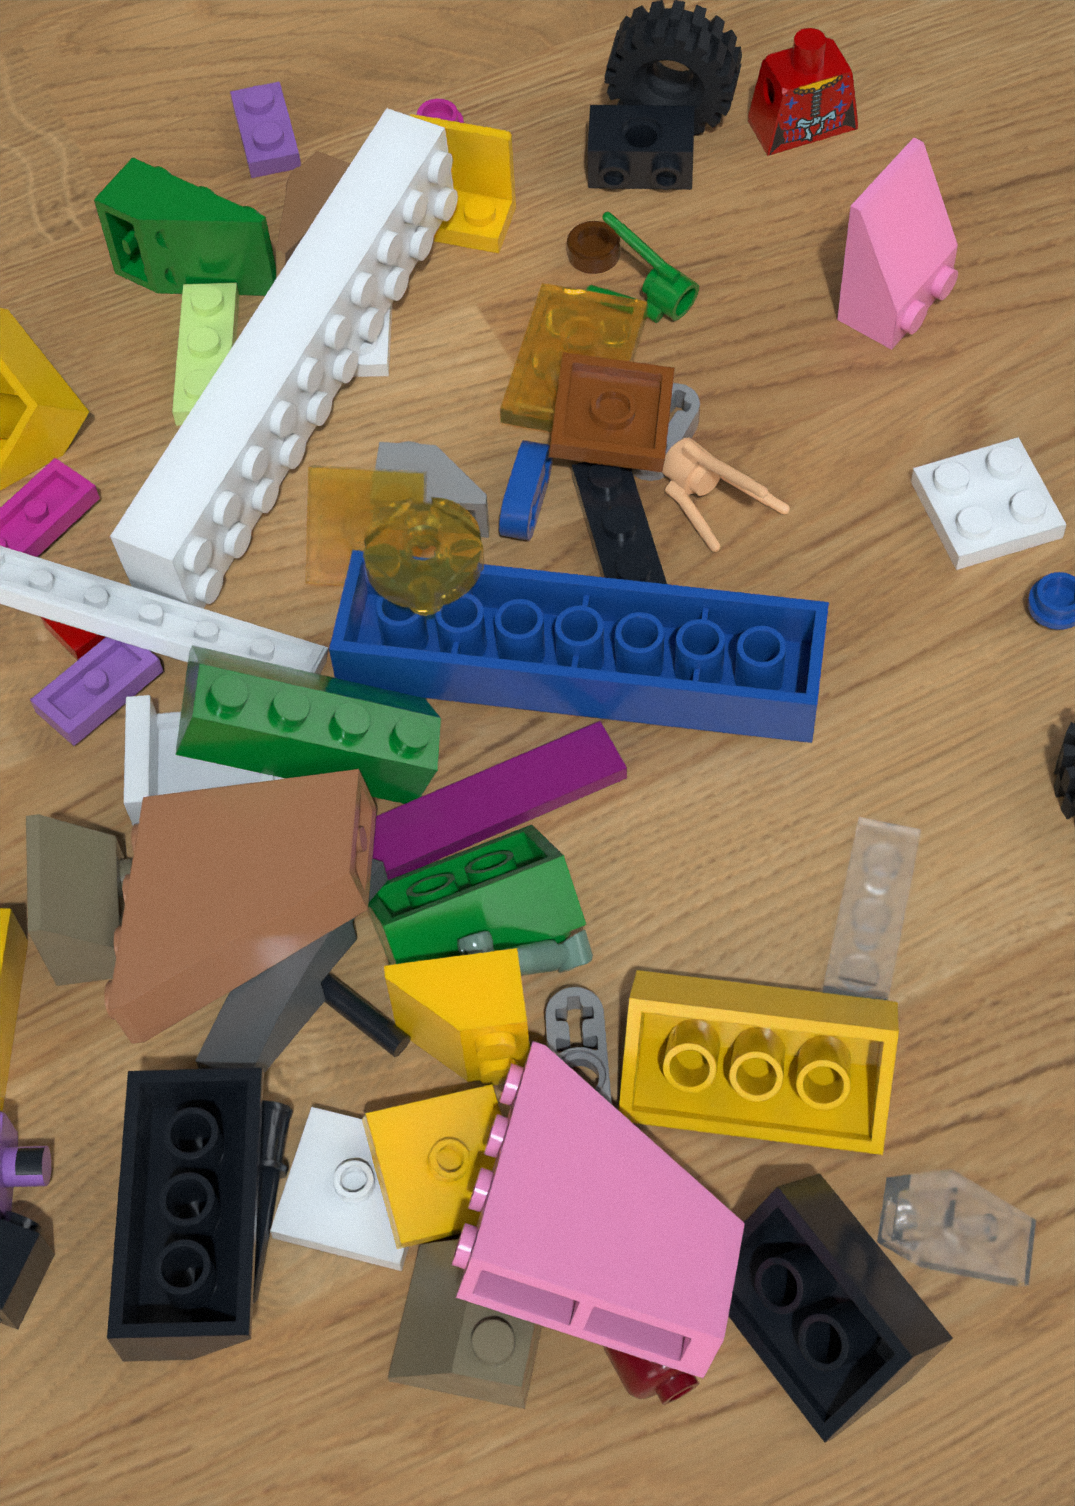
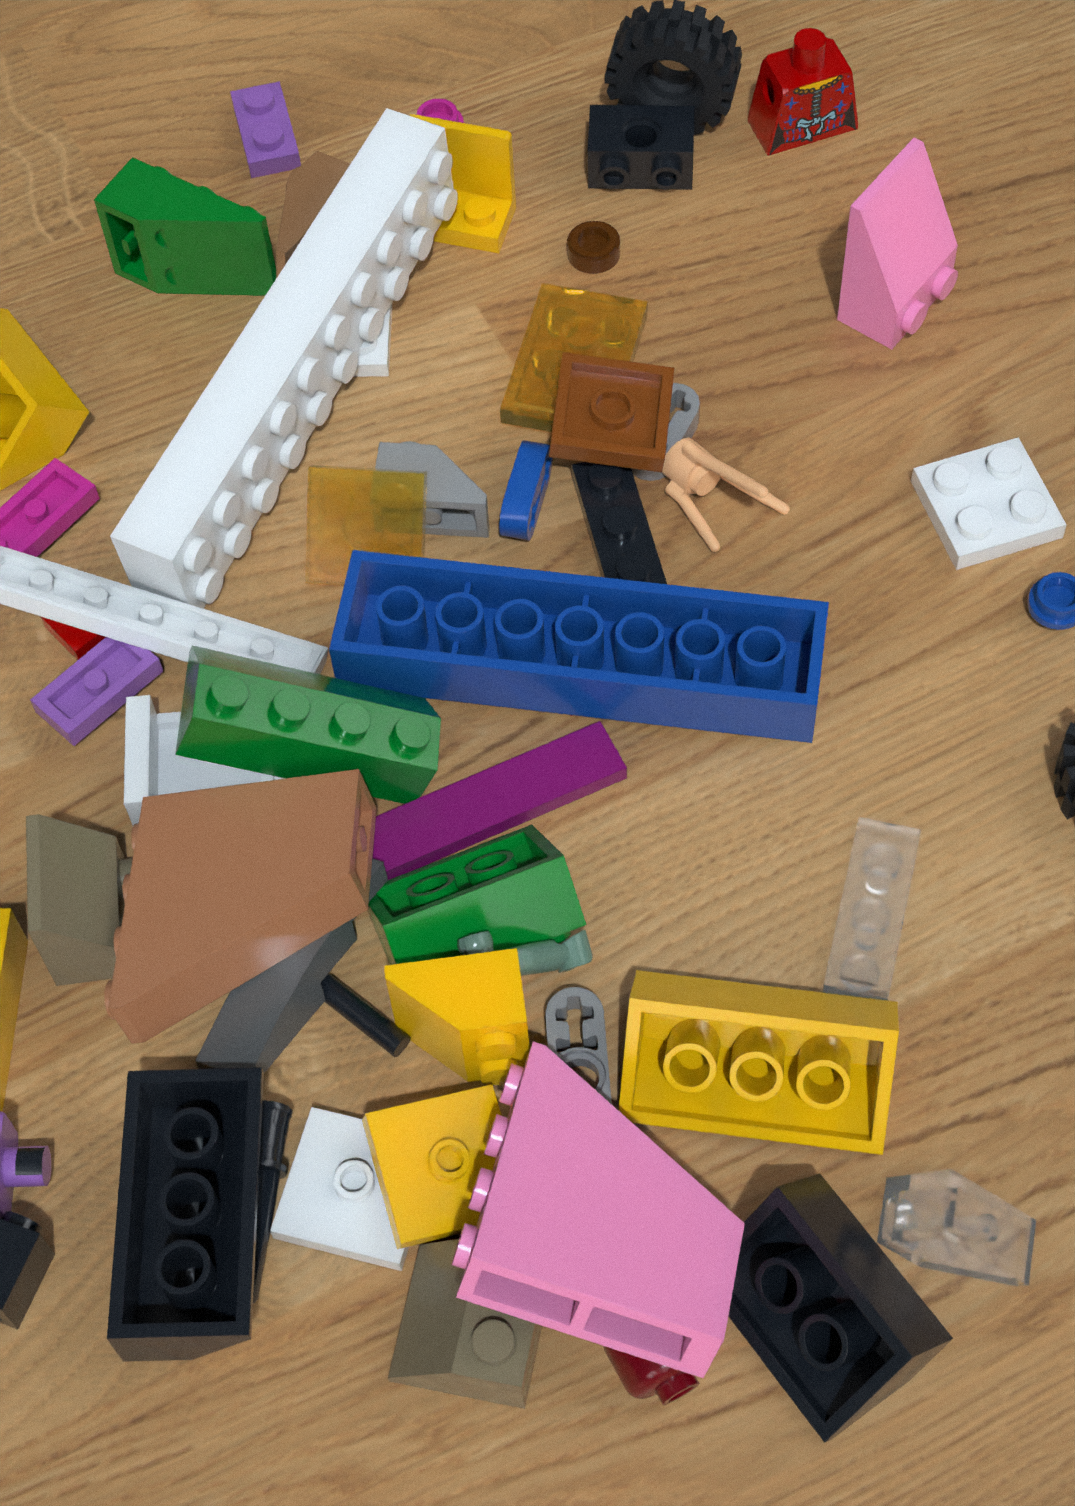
(204, 340): yellowish green plate -> none
(429, 582): clear yellow plate -> none
(665, 286): green plant -> none

